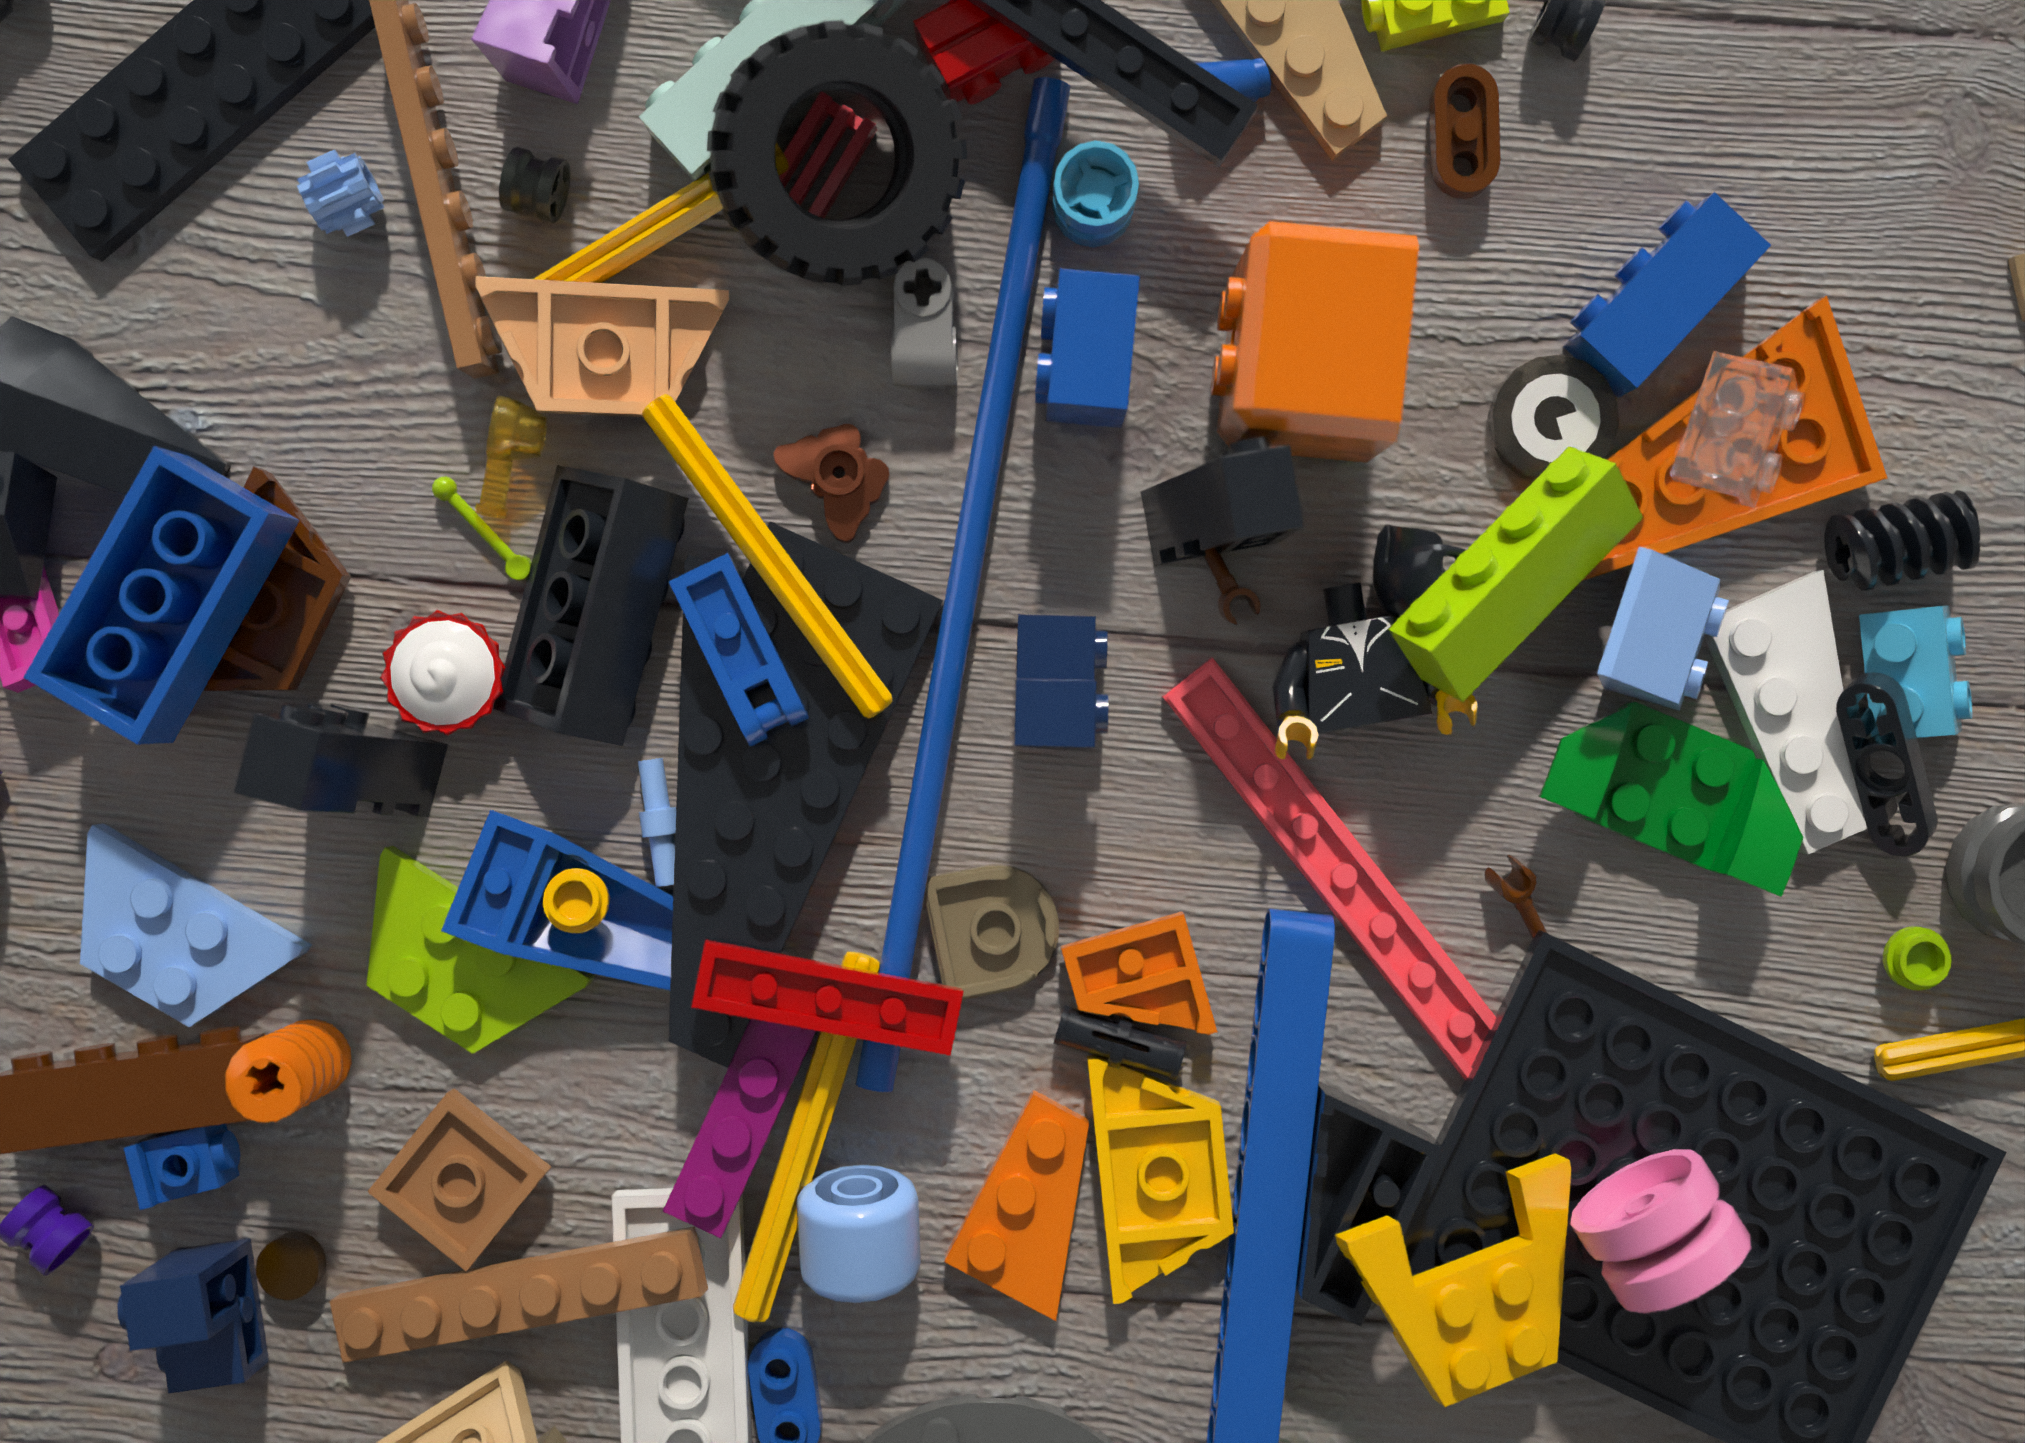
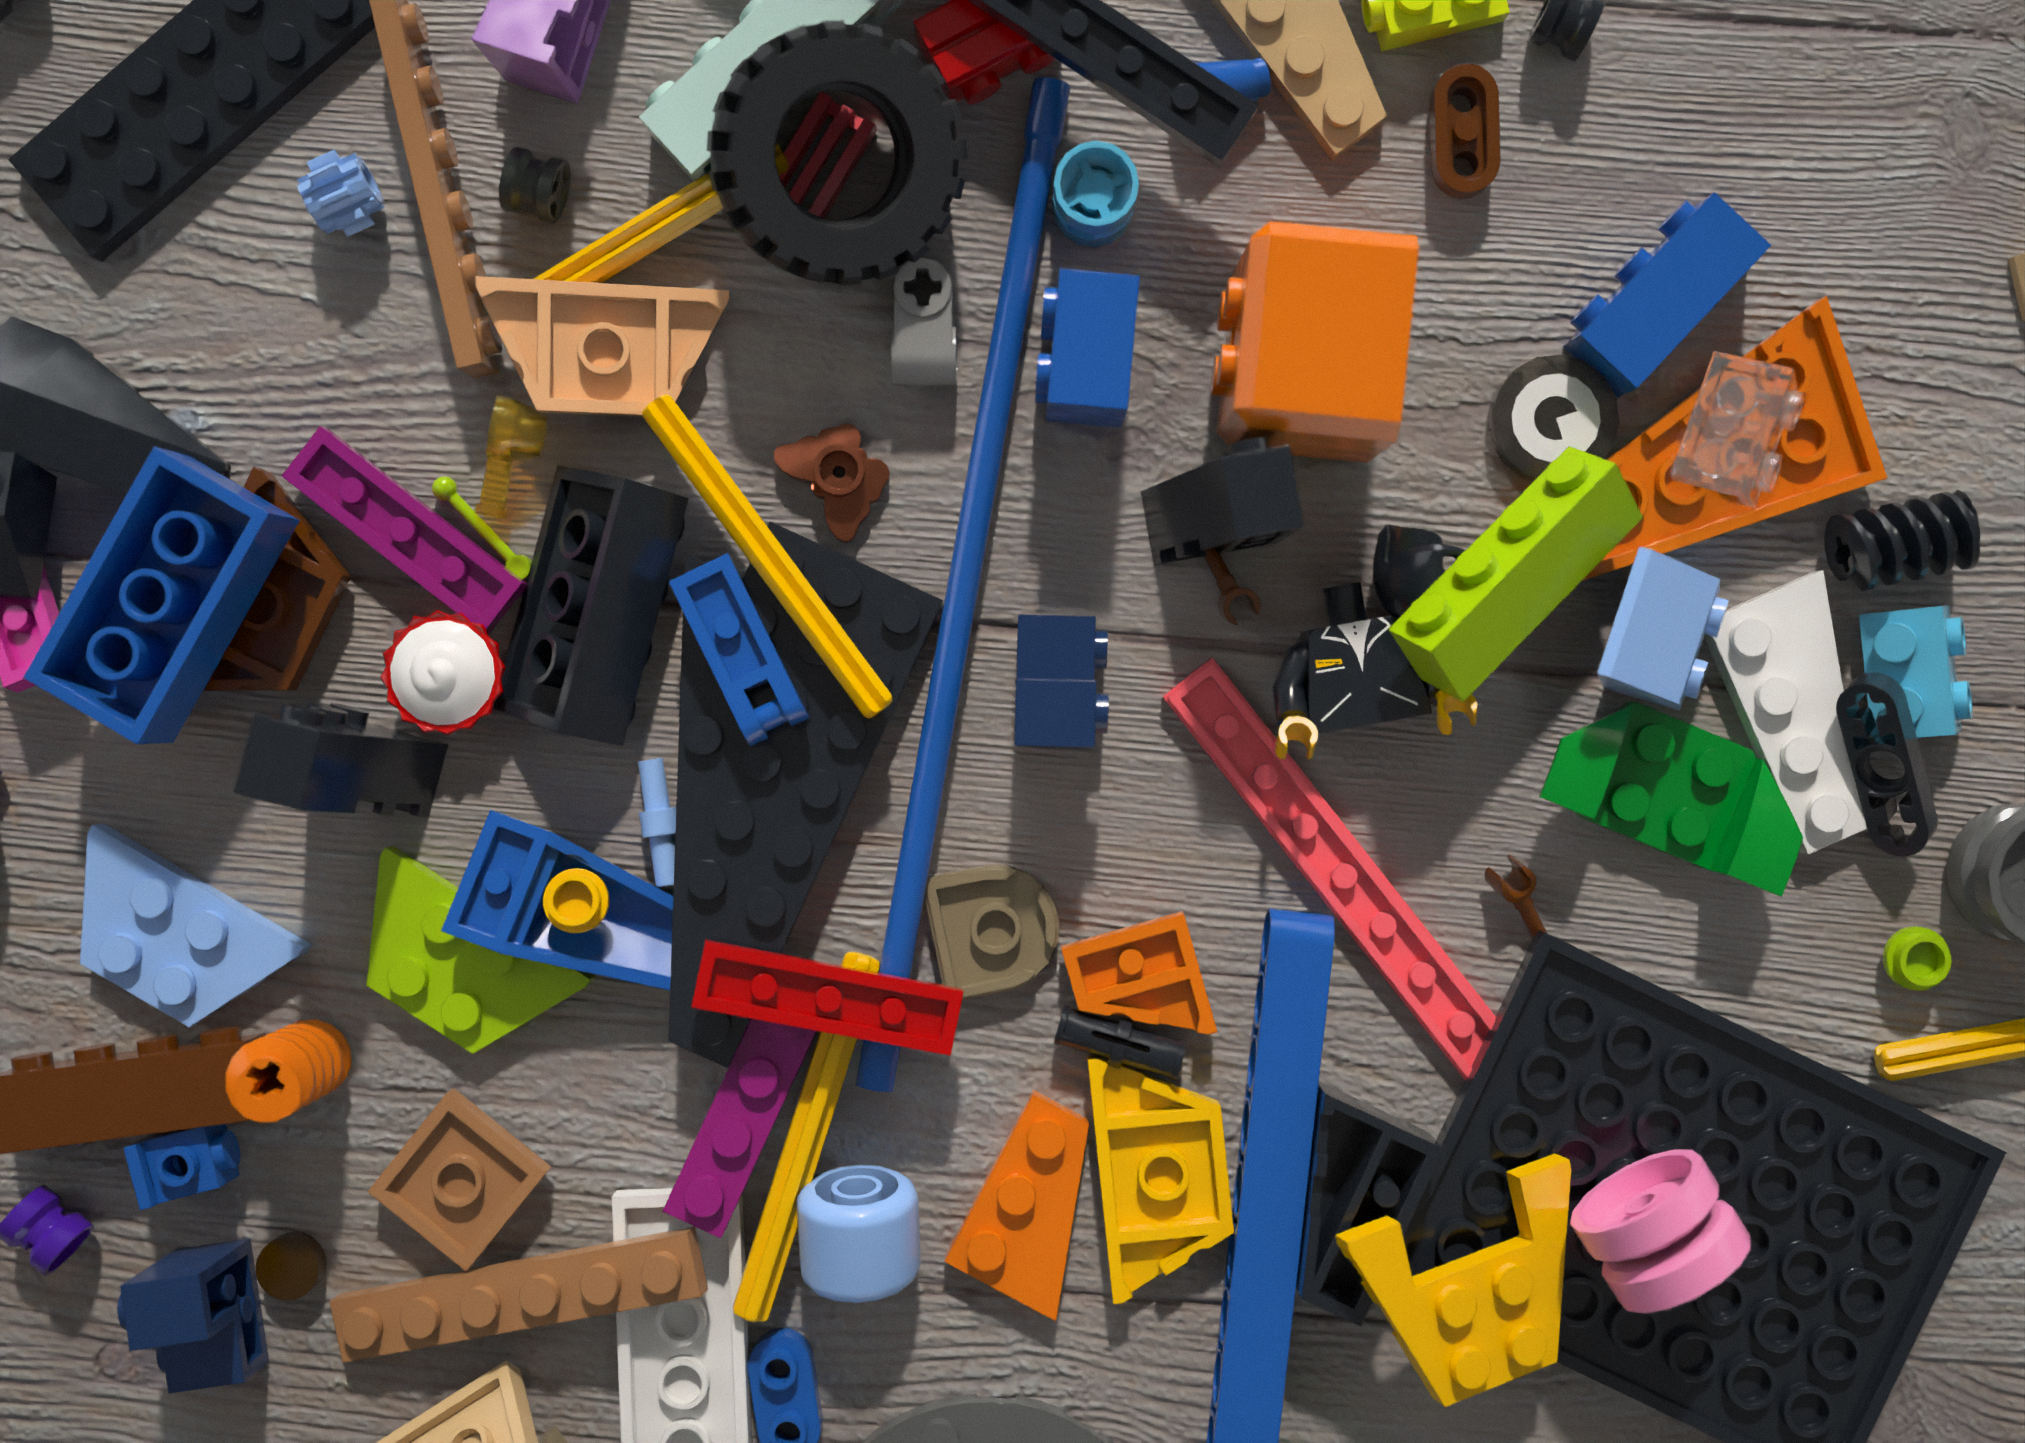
(403, 529): none -> magenta plate

